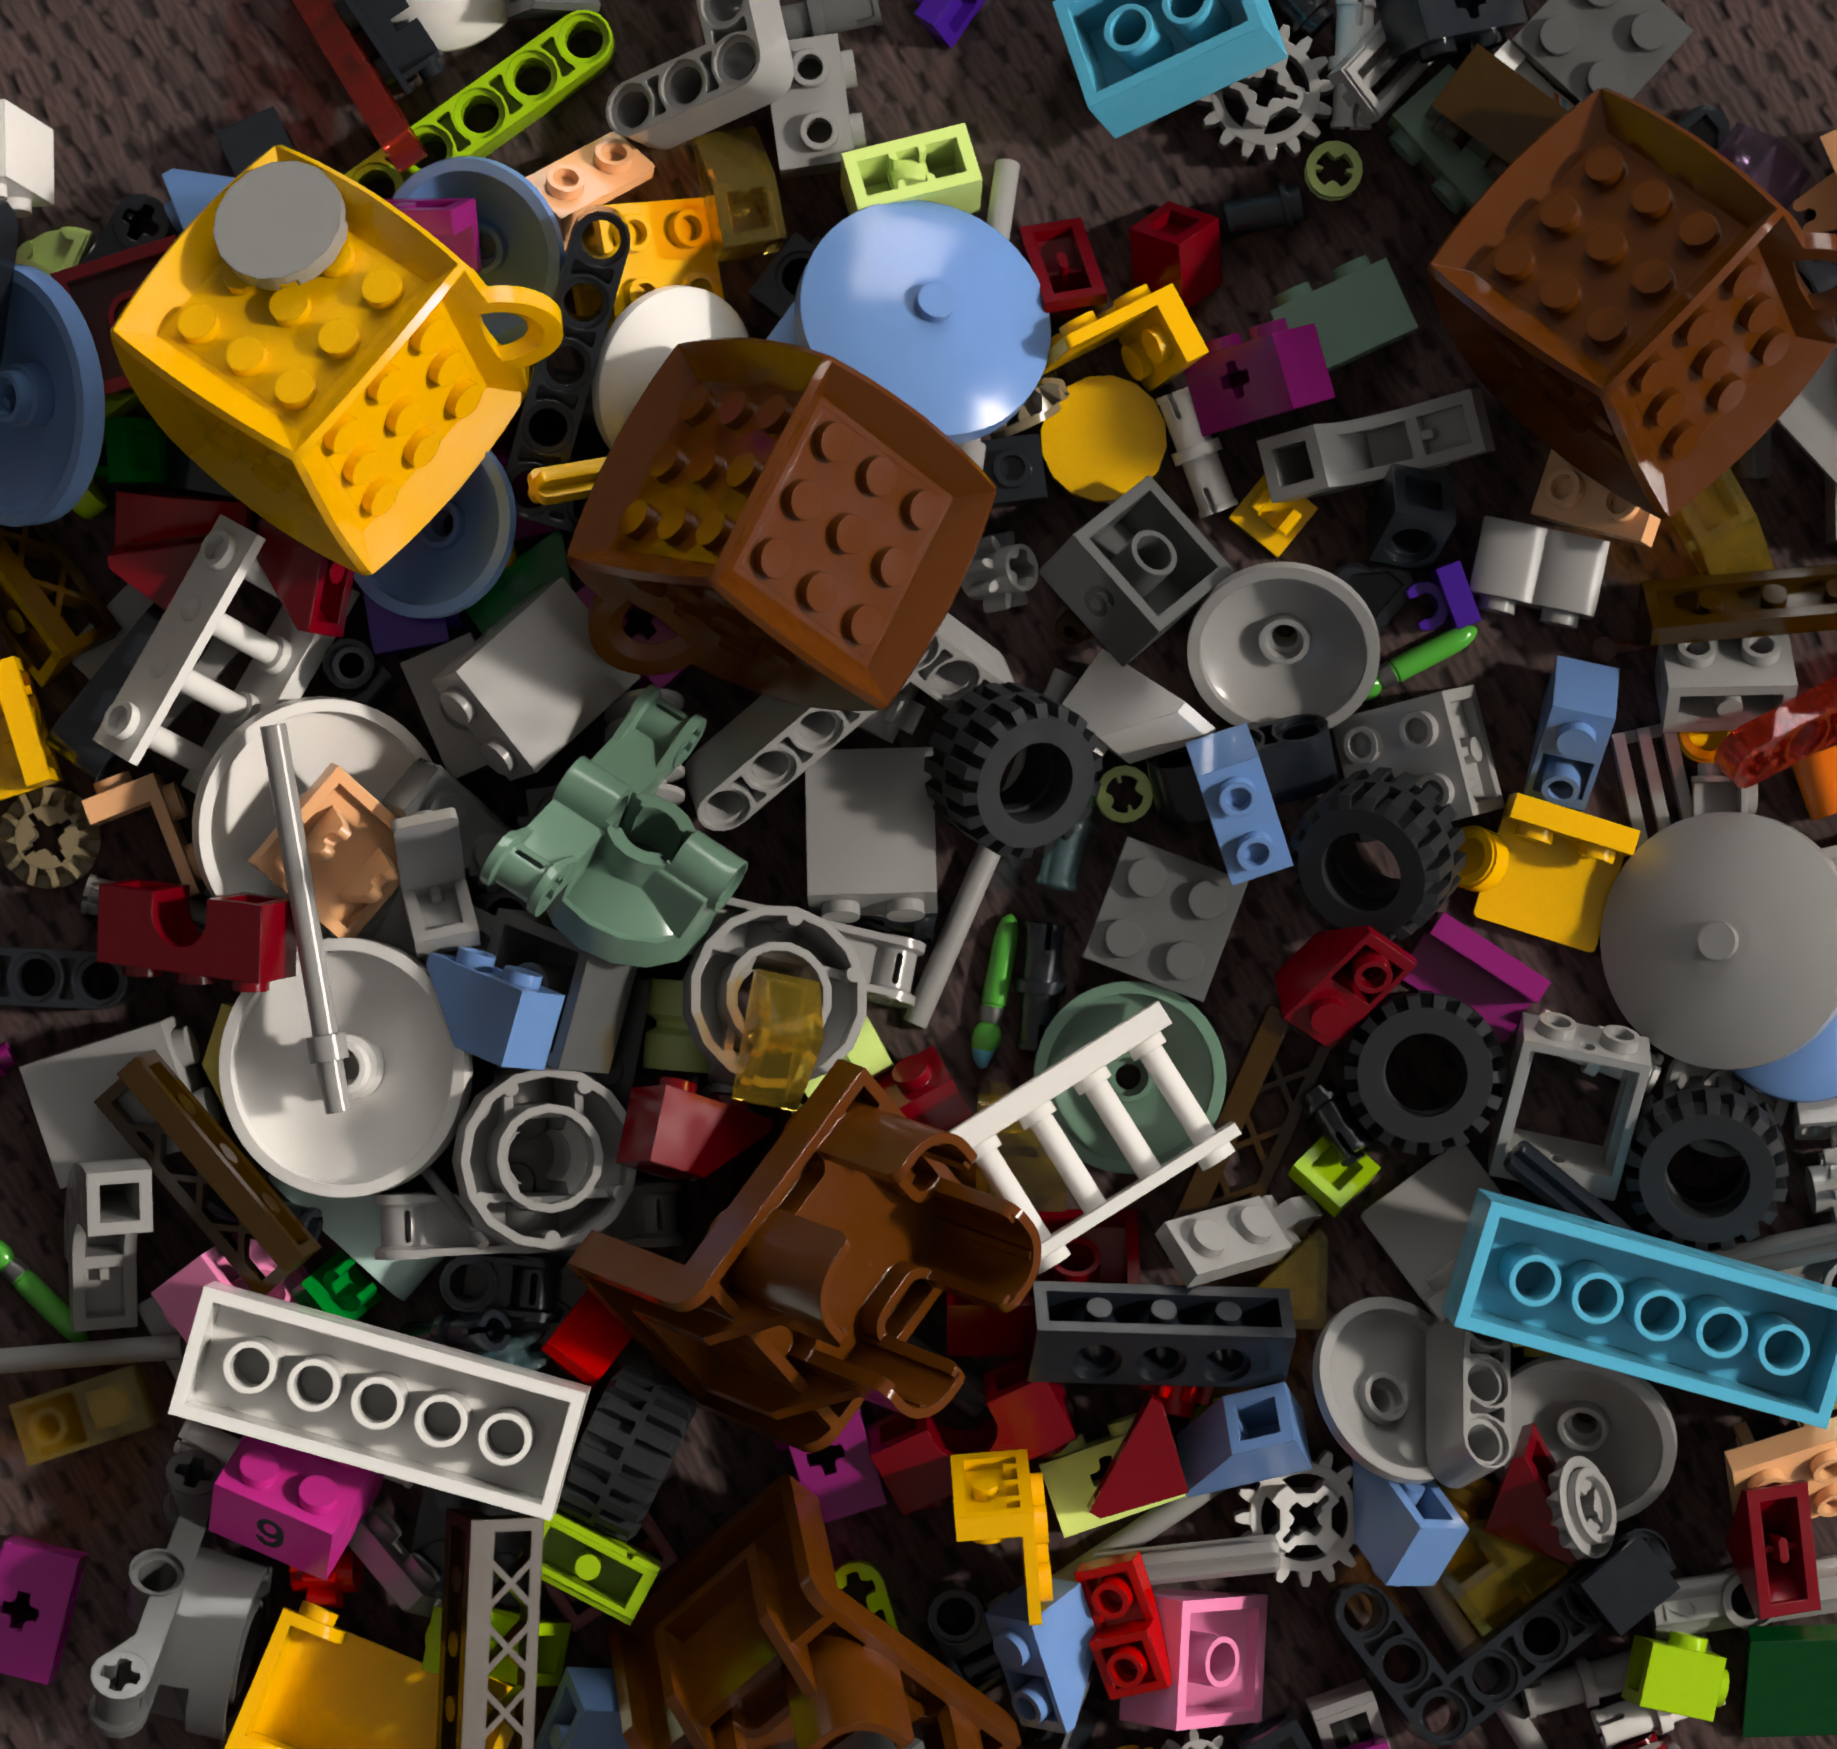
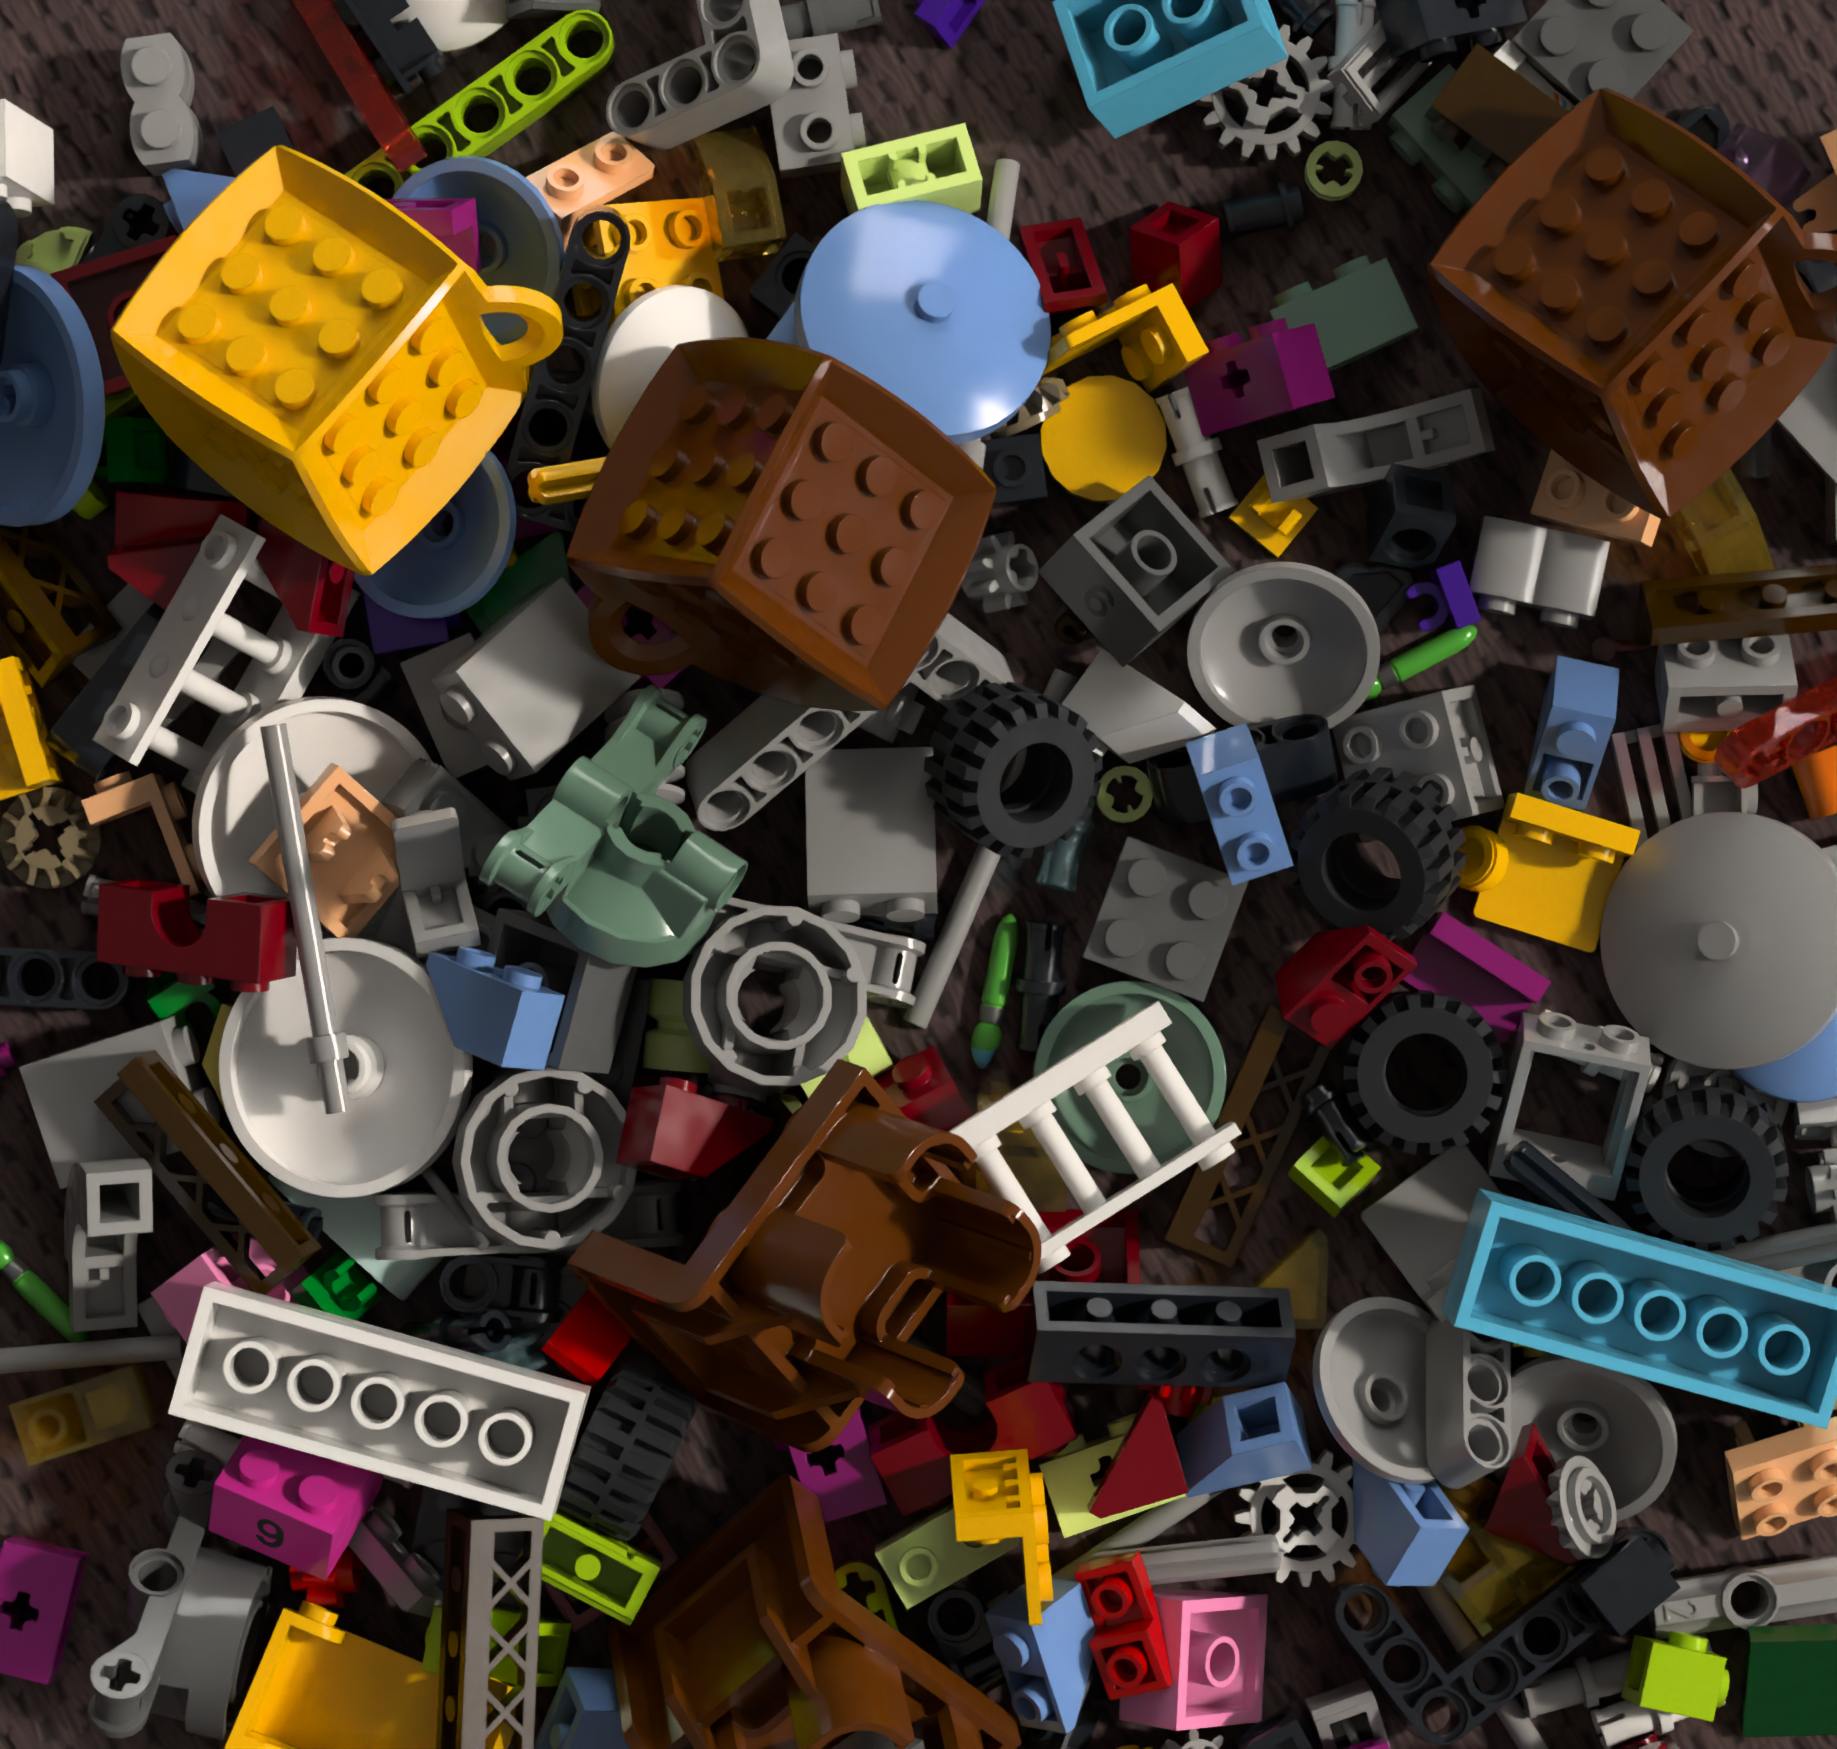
(162, 86): none -> light grey brick
(173, 998): none -> green tile
(280, 224): light grey tile -> none
(779, 1040): clear yellow slope -> none
(929, 1558): none -> yellowish green brick
(1236, 1237): light grey hinge -> none
(1775, 1549): dark red slope -> none

